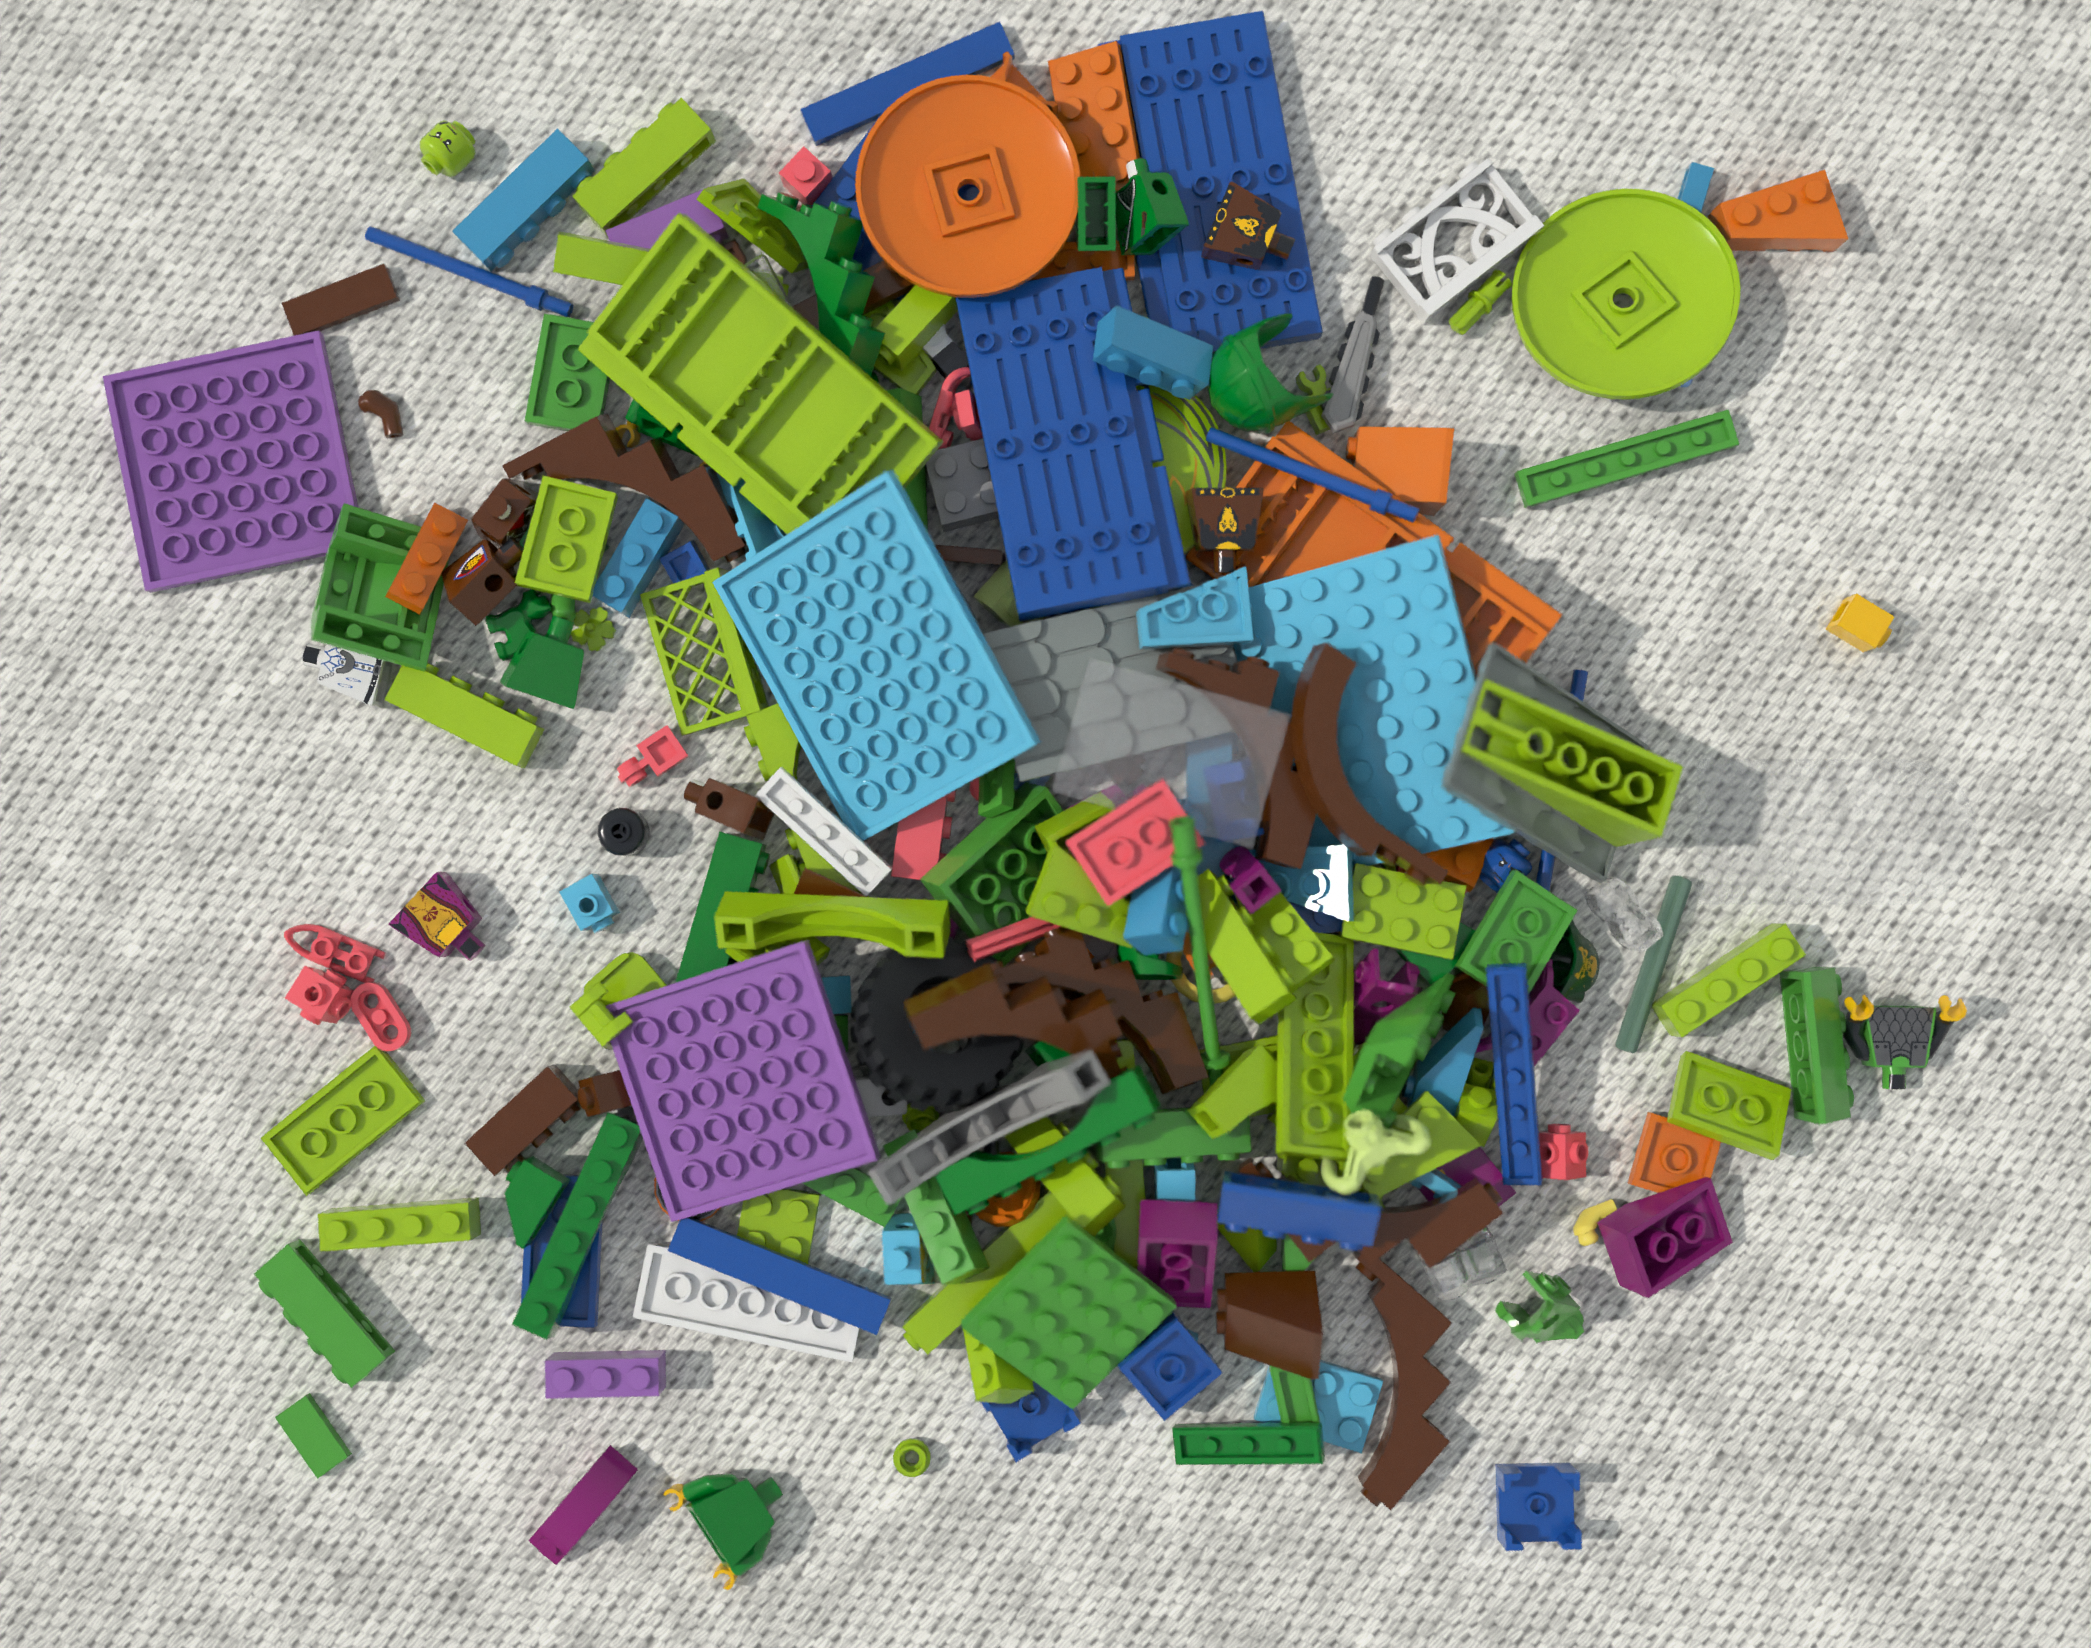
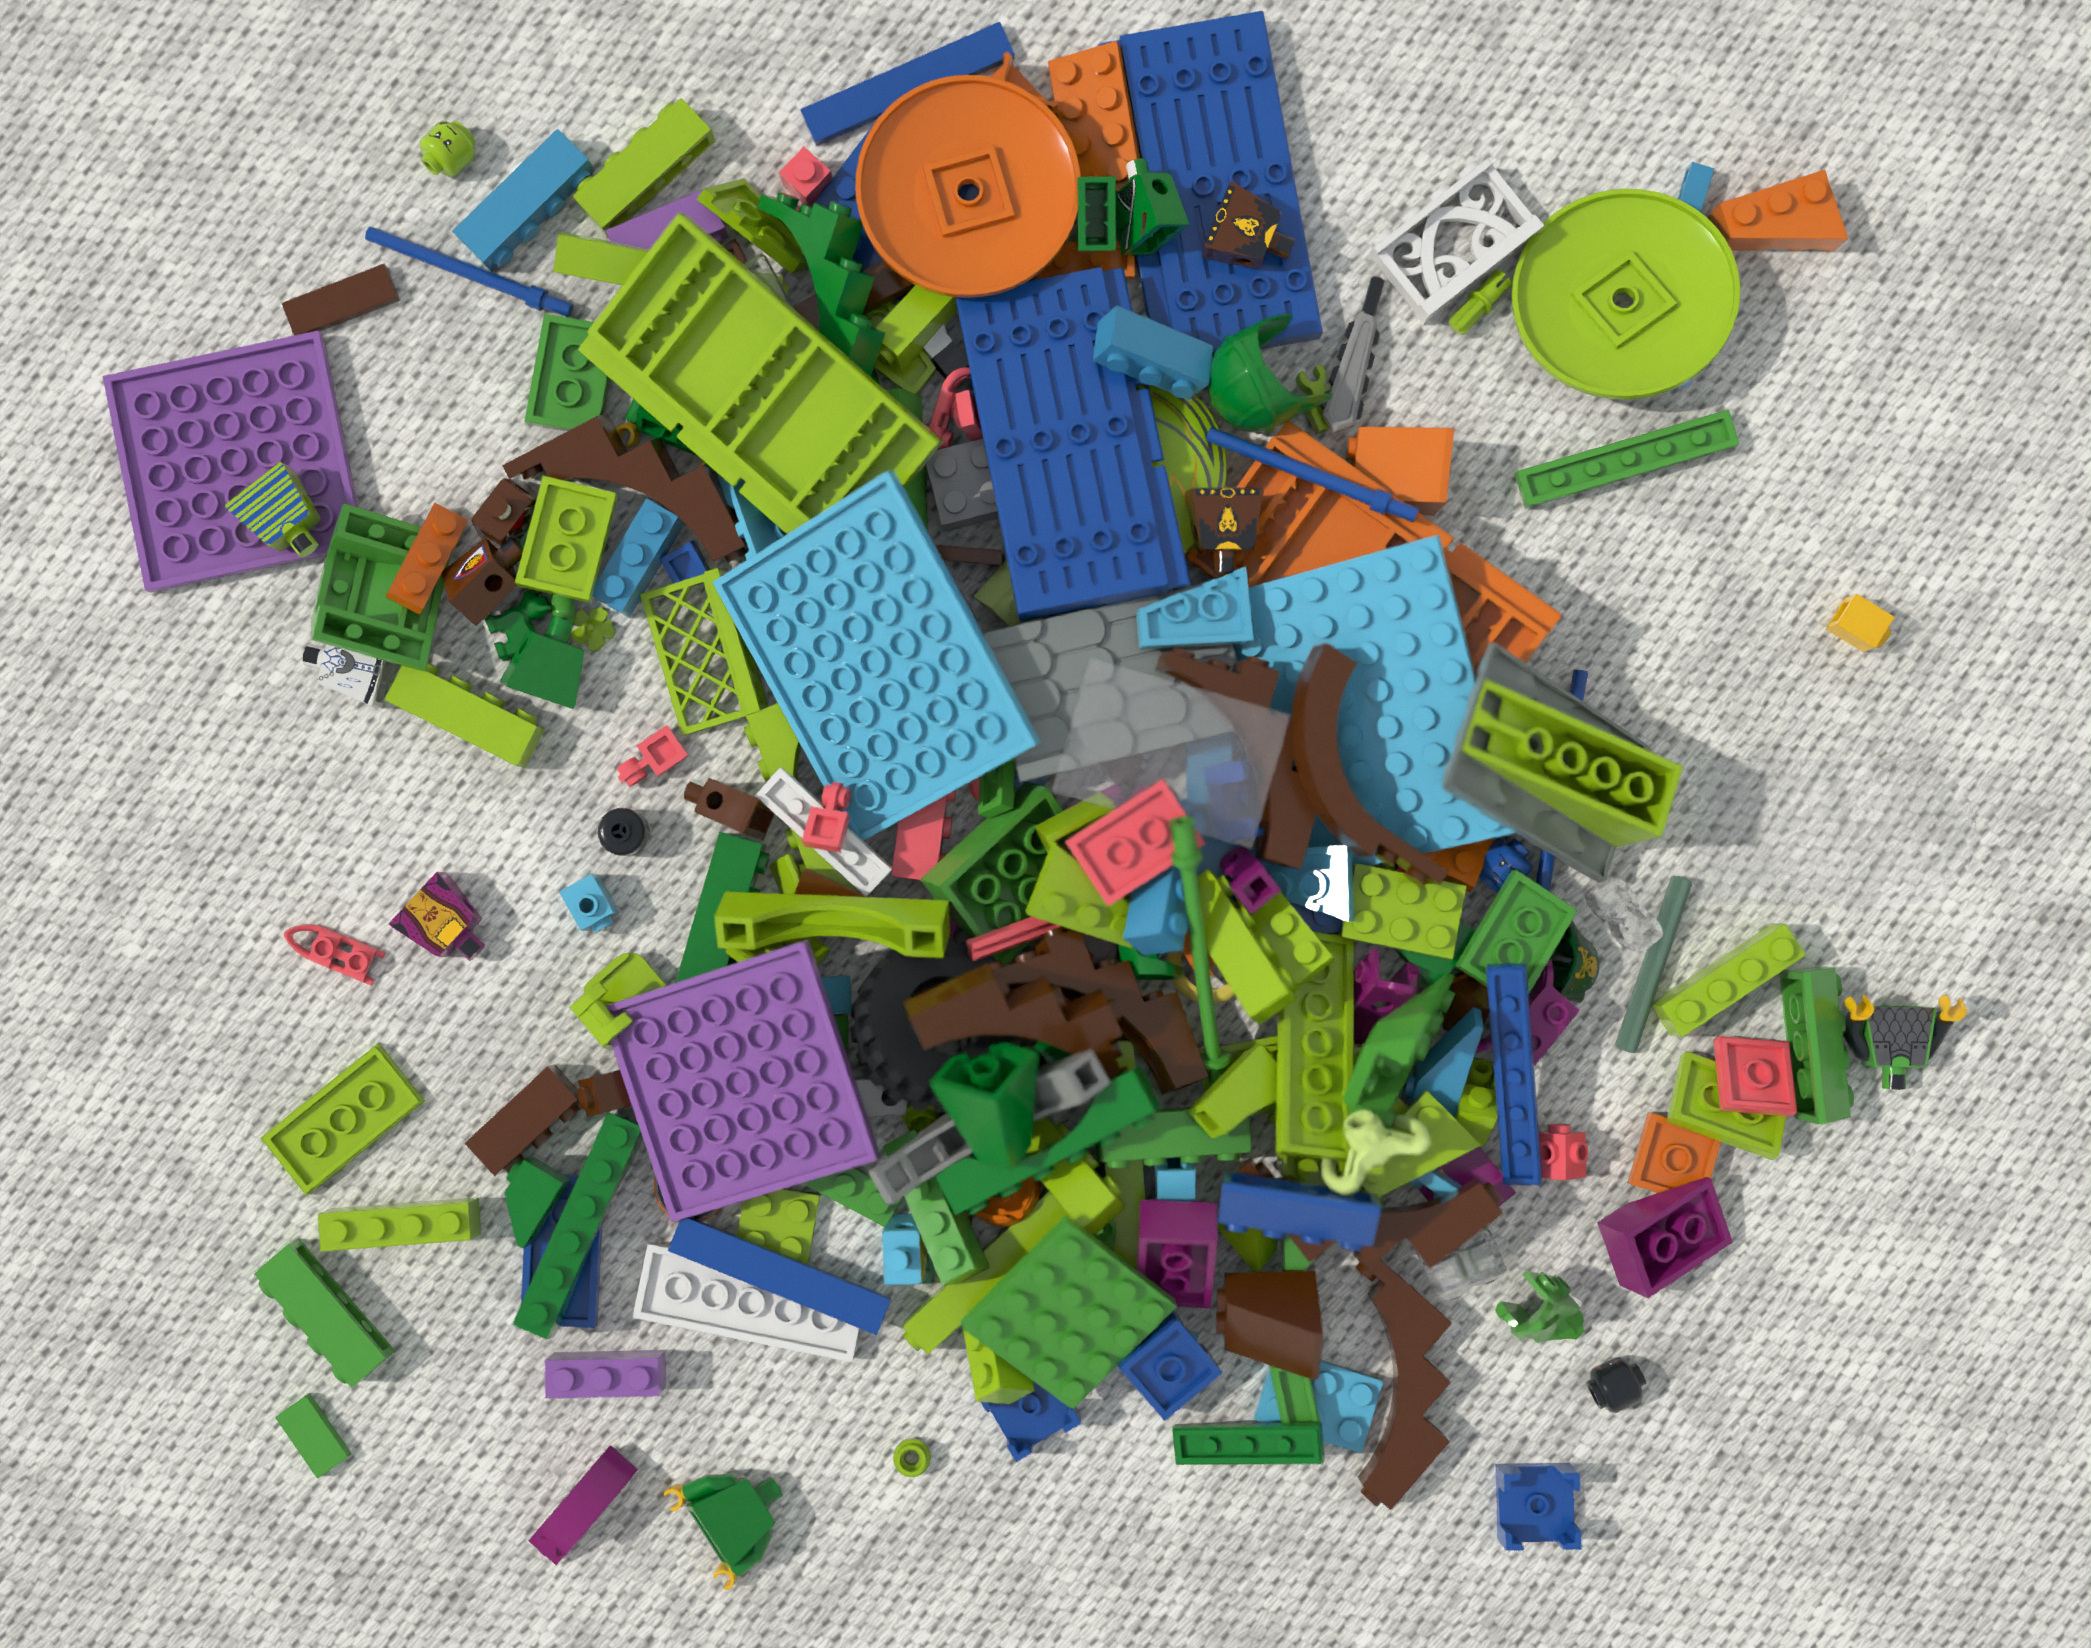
(278, 510): none -> lime torso
(321, 995): coral brick -> none
(378, 1019): coral plate -> none
(384, 407): reddish brown arm -> none
(828, 826): none -> coral plate
(991, 1101): none -> green slope
(1588, 1219): light yellow arm -> none
(1616, 1384): none -> black head
(1755, 1076): none -> coral tile

